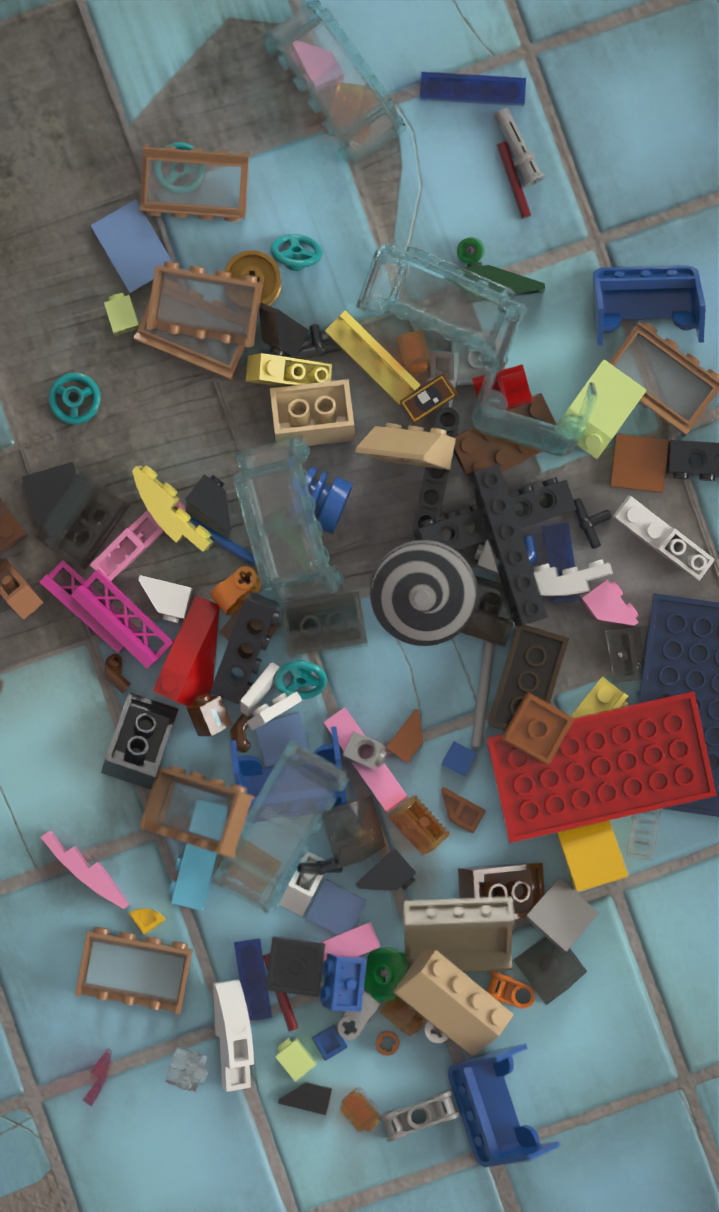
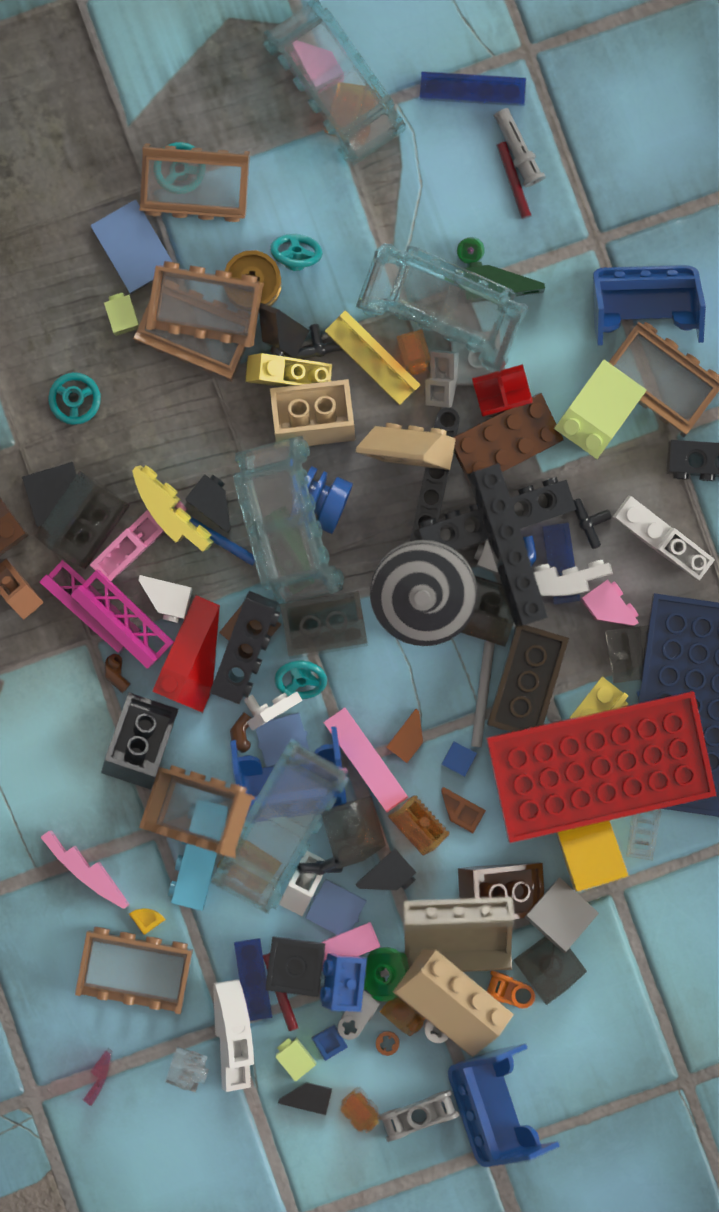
(208, 715): reddish brown brick -> none
(232, 592): orange piece -> none
(258, 690): white tile -> none
(357, 743): light grey brick -> none
(429, 397): tile -> none
(493, 419): clear light blue windscreen -> none
(537, 728): dark orange tile -> none
(639, 463): dark orange tile -> none

